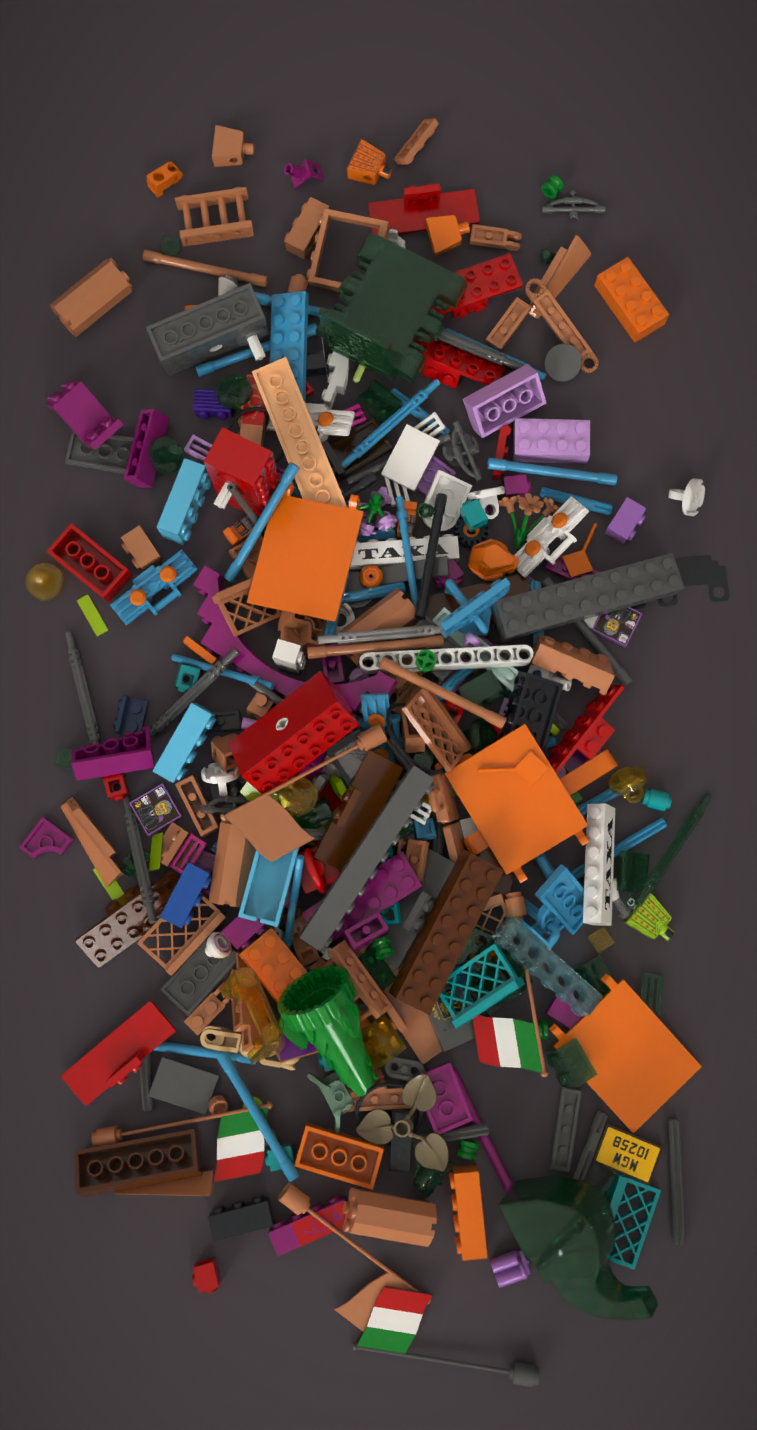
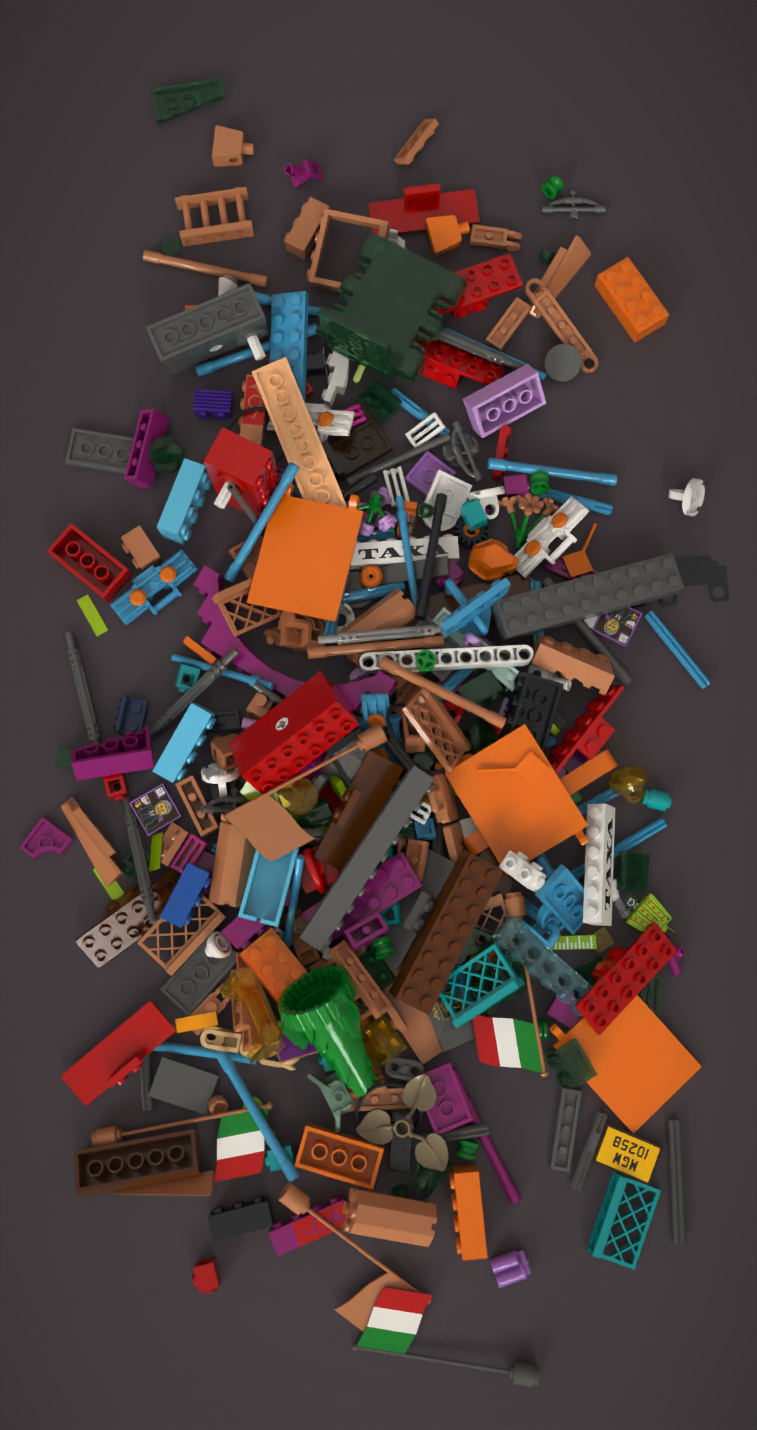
(45, 581): clear yellow tile -> none
(83, 413): magenta bracket -> none
(92, 297): nougat brick -> none
(163, 178): orange leg -> none
(183, 98): none -> clear green wing
(190, 444): lavender tile -> none
(196, 1022): none -> light orange sticker
(234, 392): clear green tile -> none
(239, 531): orange leg -> none
(273, 636): none -> nougat plant
(289, 657): white brick -> none
(297, 283): nougat brick -> none
(333, 668): magenta brick -> none
(368, 164): orange torso -> none
(390, 423): dark azure axle -> none
(400, 1190): none -> clear green hinge
(410, 457): white tile -> none
(523, 871): none -> white brick
(539, 483): none -> green wheel
(551, 441): lavender brick -> none
(569, 1238): clear green animal -> none
(575, 942): none -> lime sticker
(624, 976): none -> red bracket
(625, 521): medium lavender brick -> none
(673, 849): clear green axle -> none
(674, 961): none -> magenta arm
(677, 649): none -> dark azure axle

